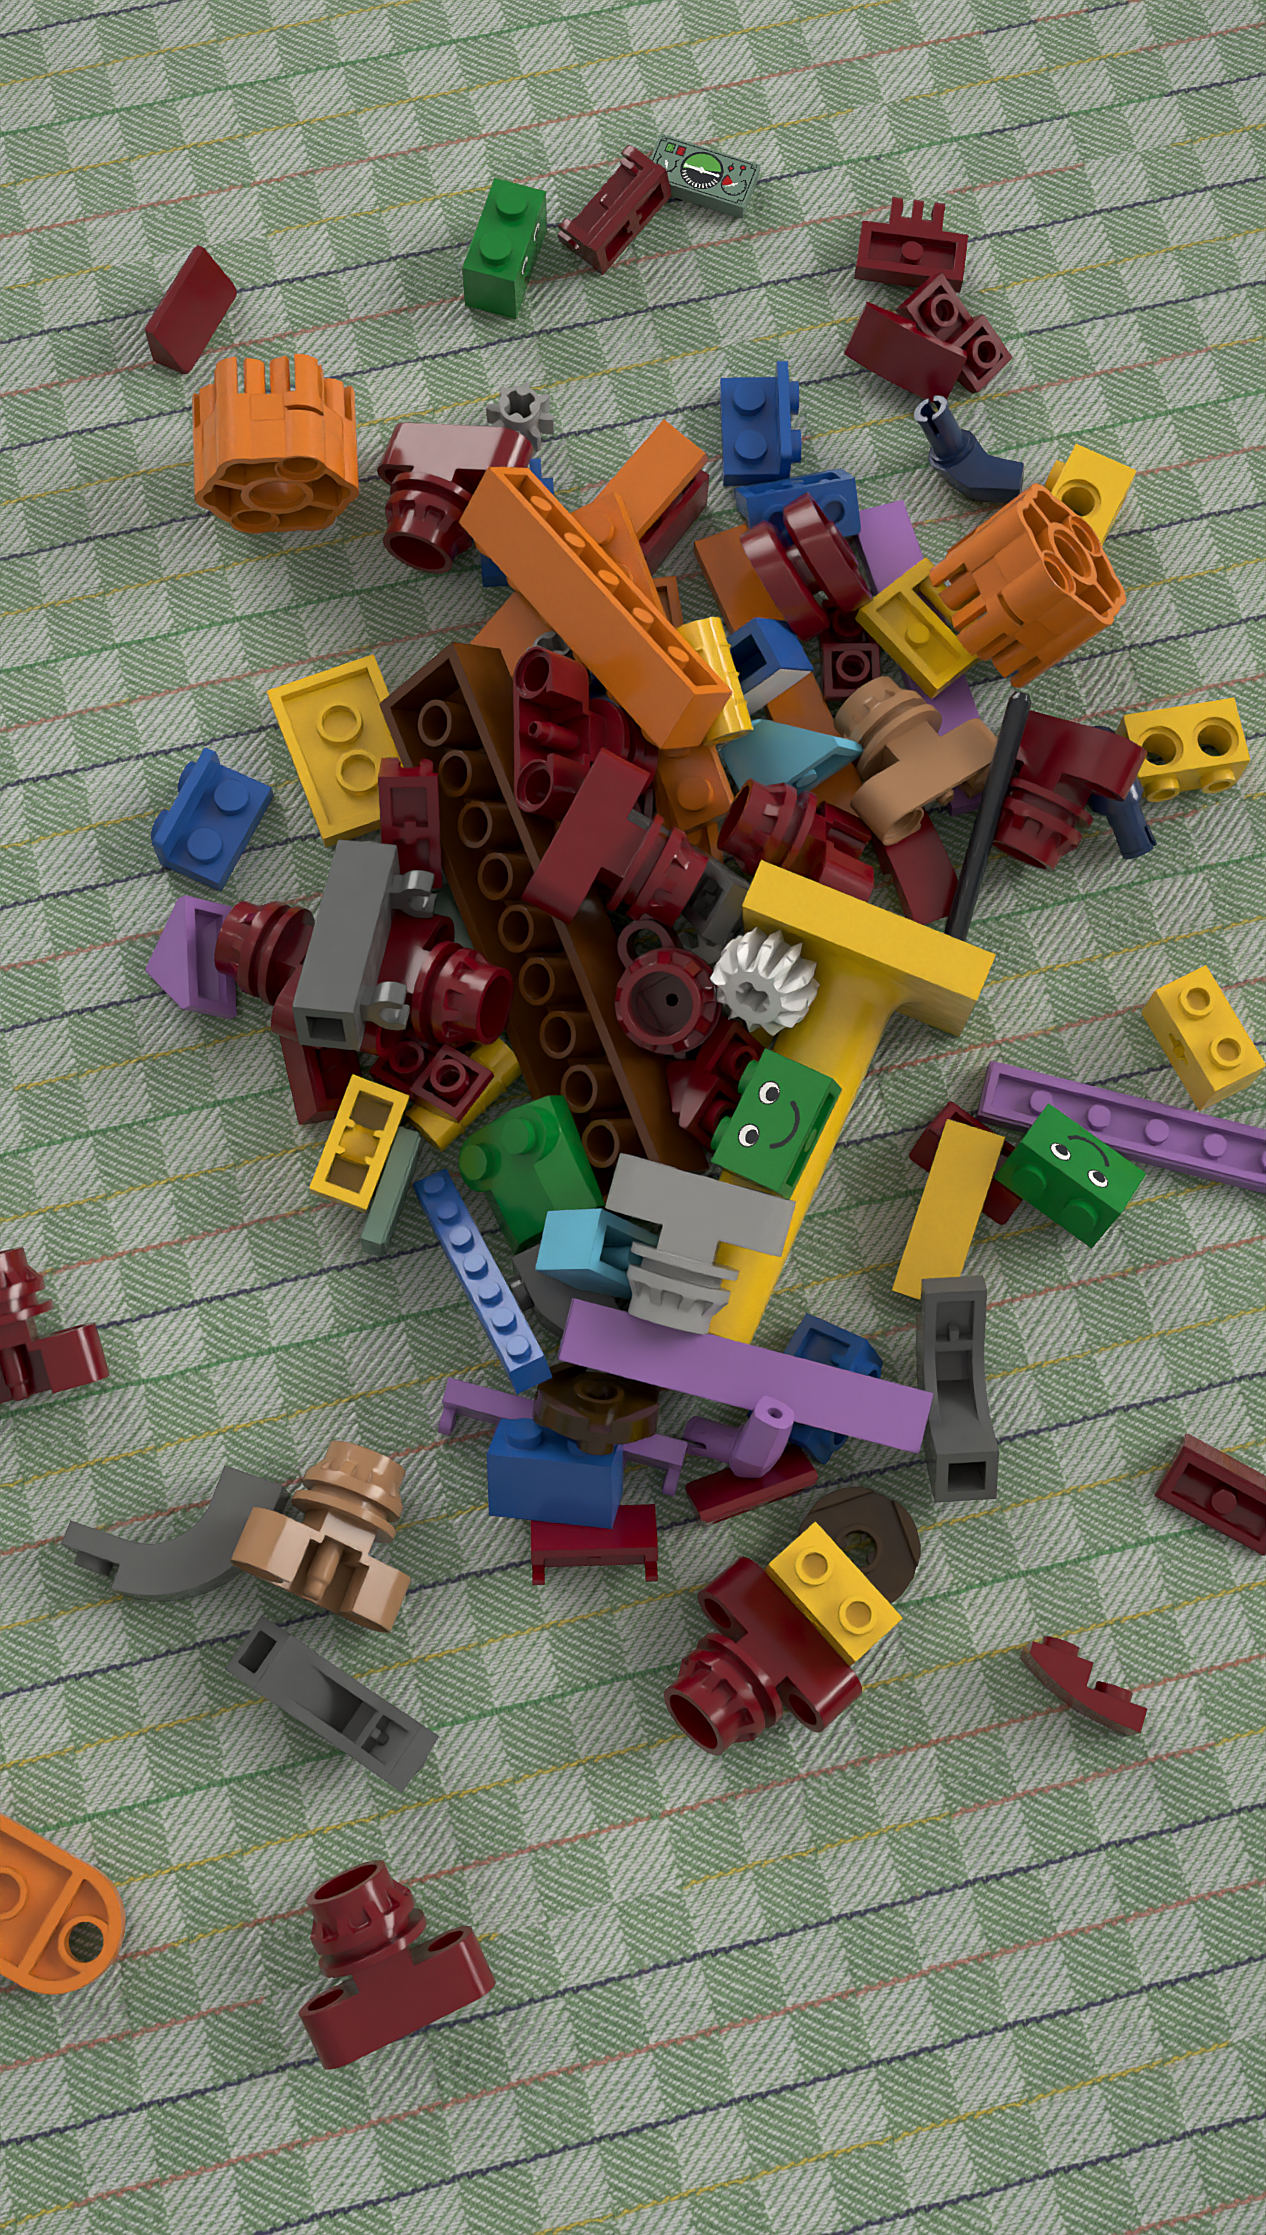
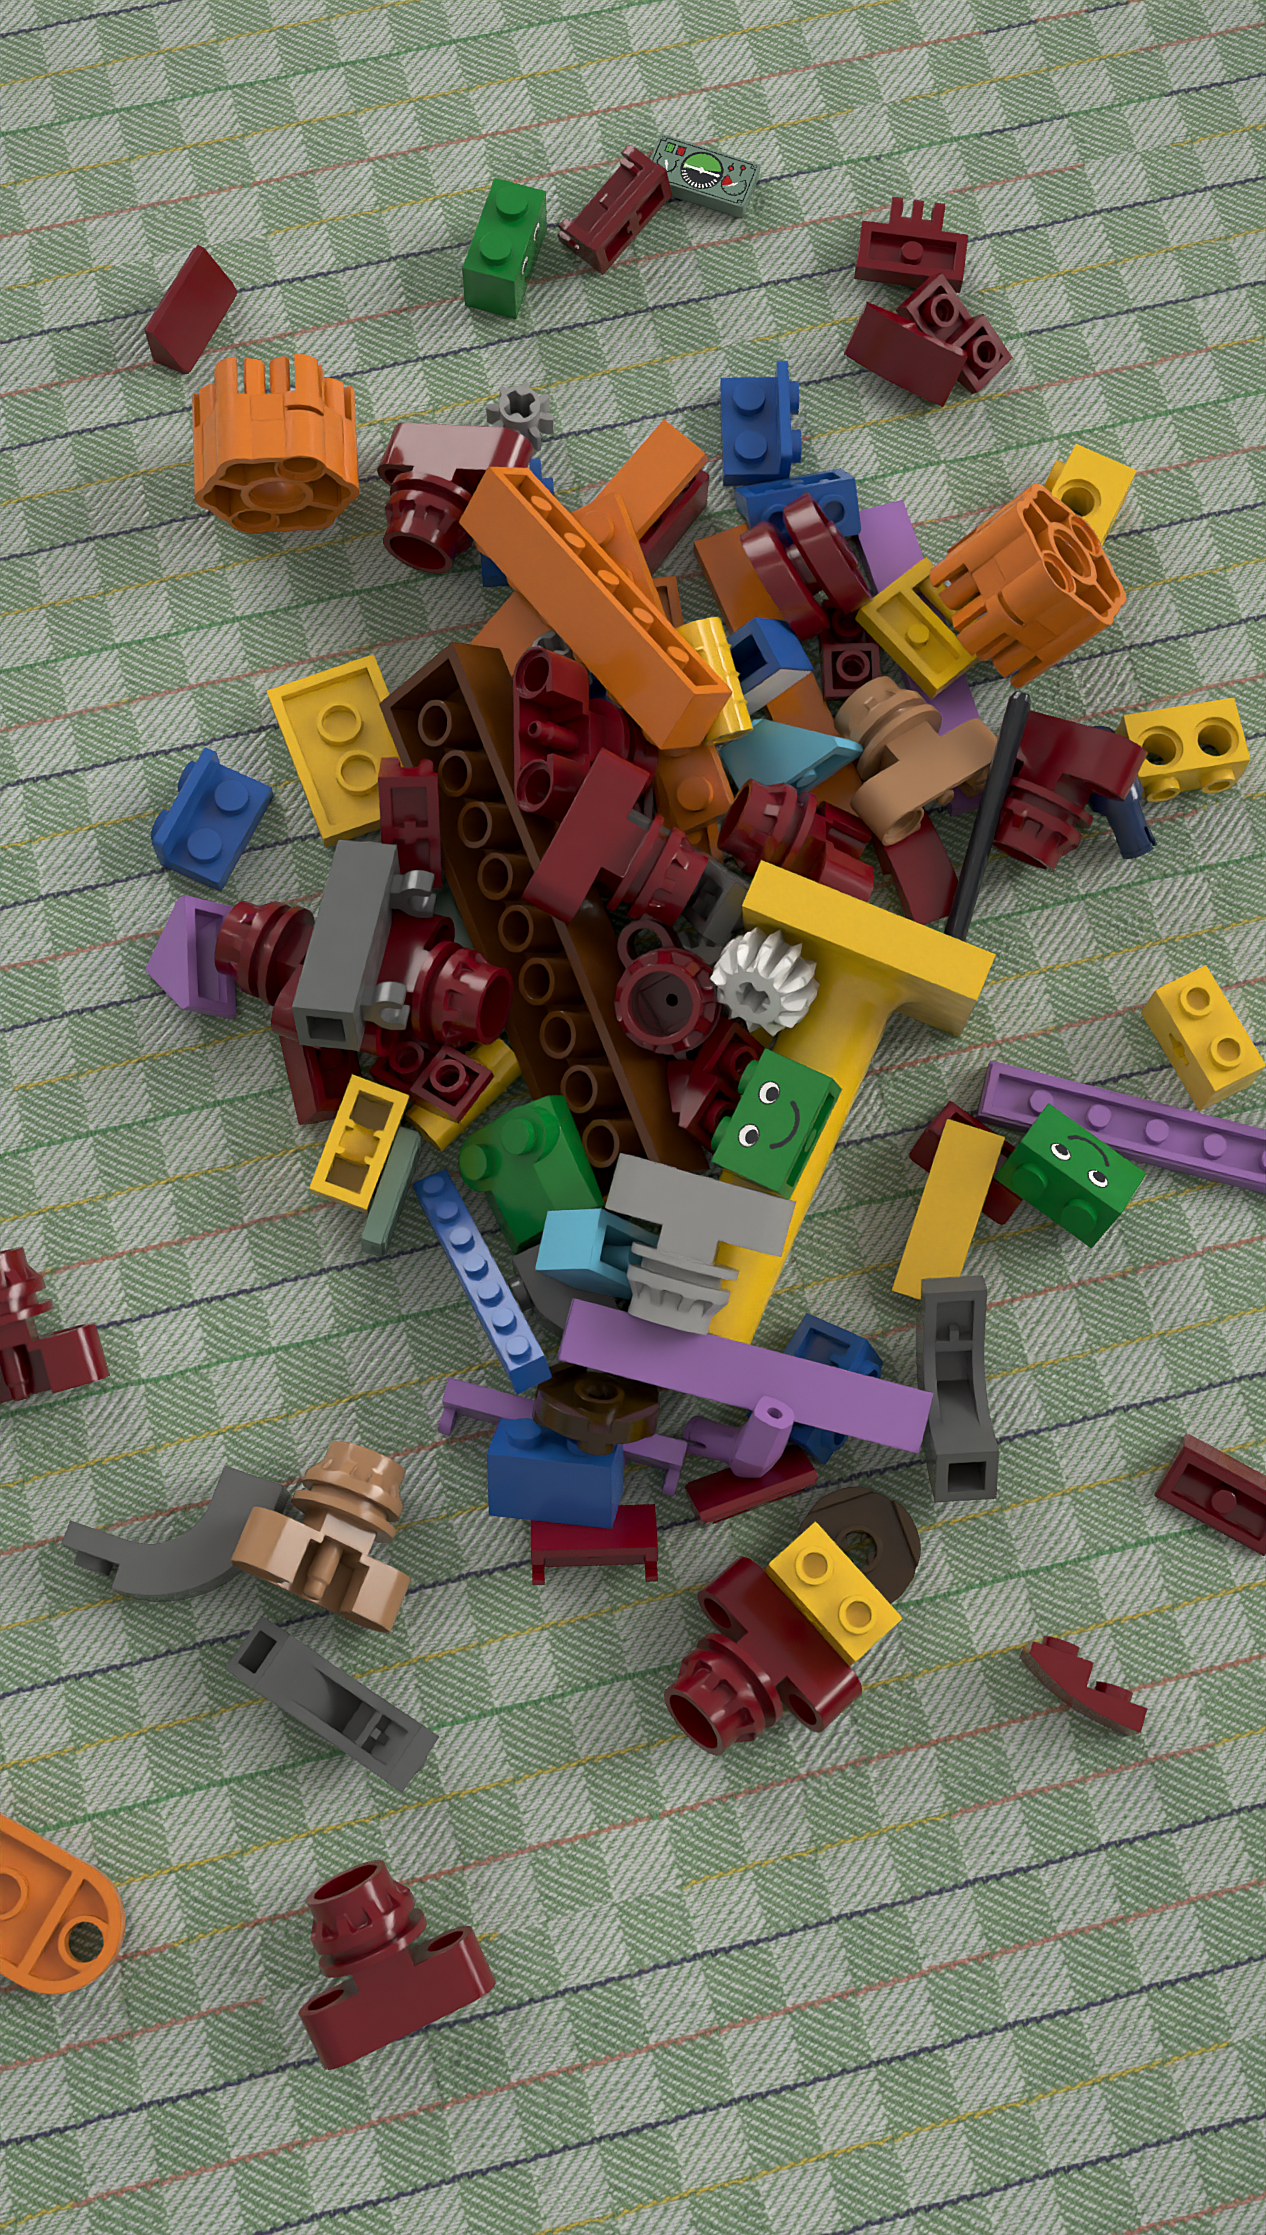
(963, 461): dark blue arm -> none

